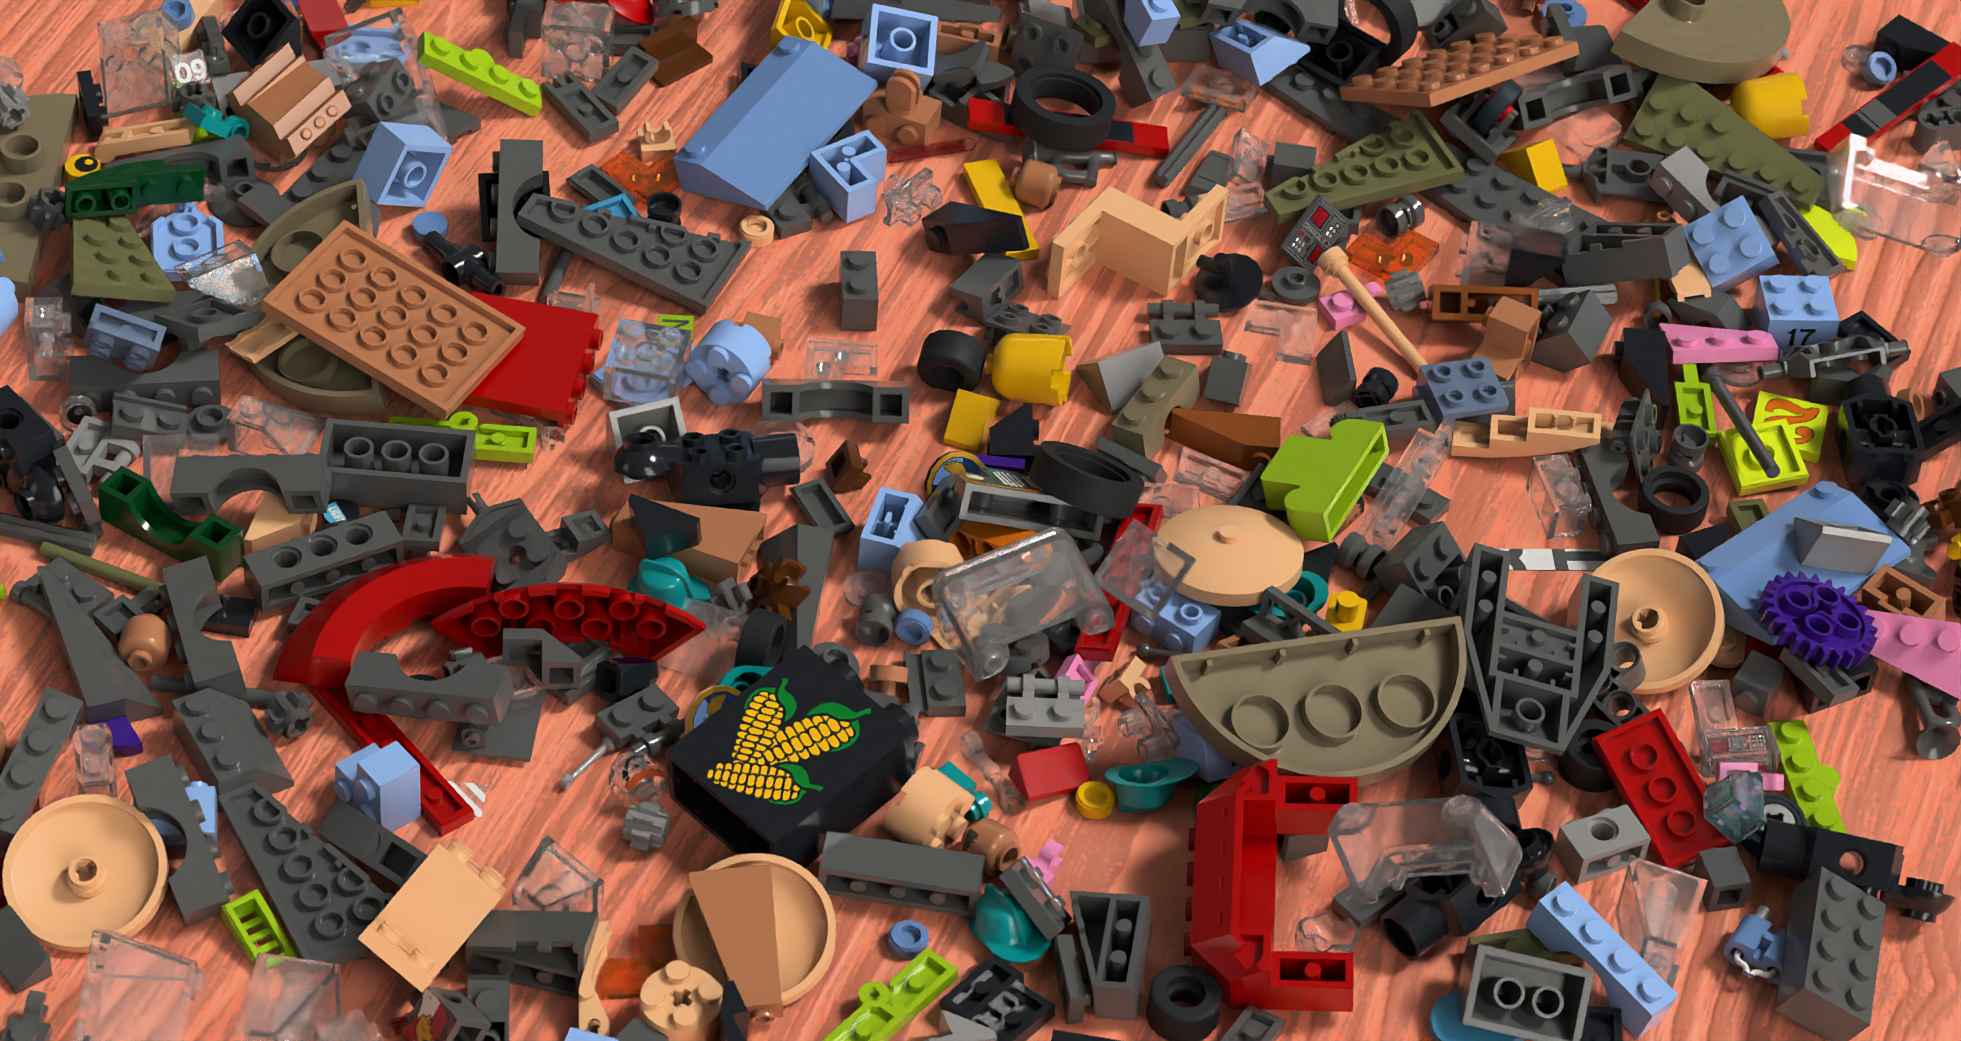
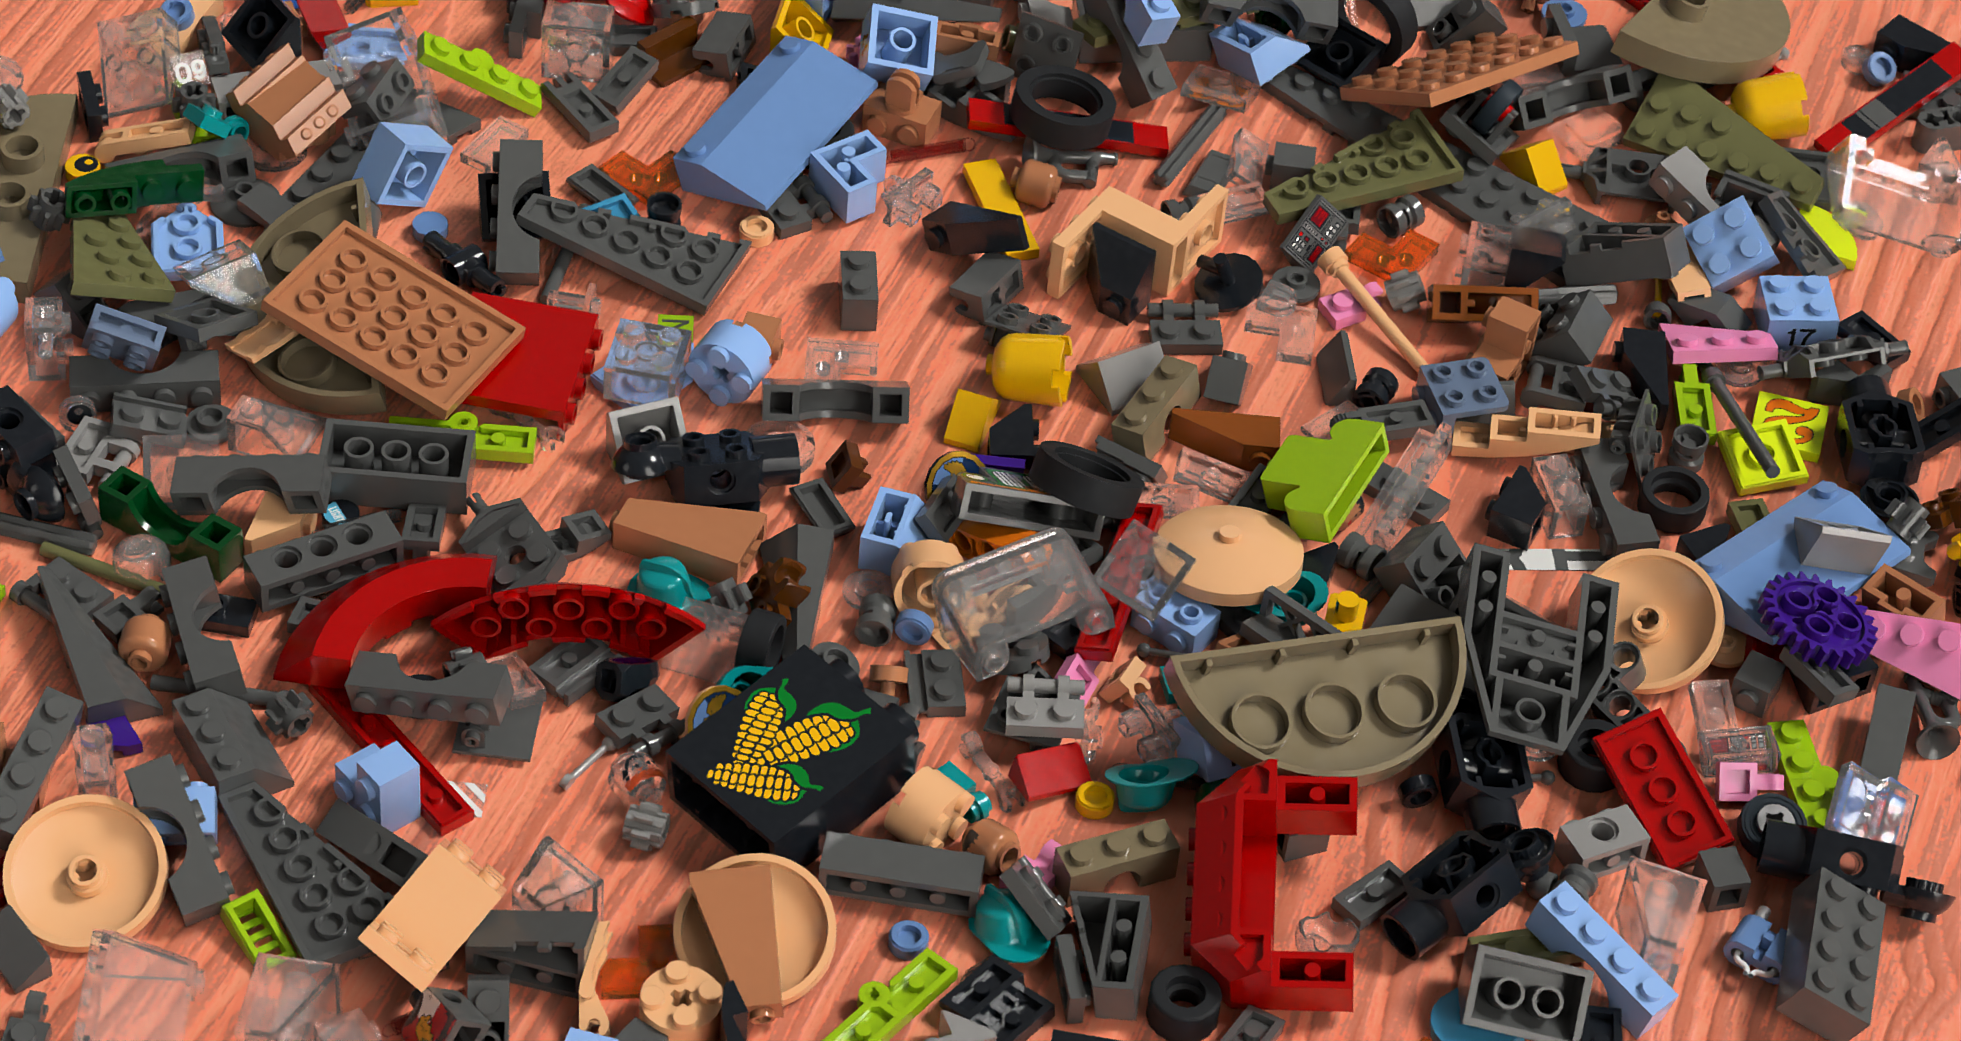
(141, 557): none -> clear hair
(480, 151): none -> clear tile
(538, 648): dark grey slope -> none
(655, 141): light nougat tile -> none
(662, 528): black slope -> none
(725, 44): none -> dark grey hinge
(951, 361): black tyre -> none
(1090, 864): none -> dark tan arch
(1119, 274): none -> black slope
(1277, 299): none -> clear tile
(1418, 791): none -> black tile
(1423, 837): clear windscreen -> none
(1517, 512): none -> black slope
(1562, 392): none -> dark grey plate
(1580, 879): none -> dark grey wheel
(1602, 388): none -> dark grey plate
(1736, 805): clear light blue slope -> none
(1871, 806): none -> clear slope
(1887, 731): none -> dark grey slope

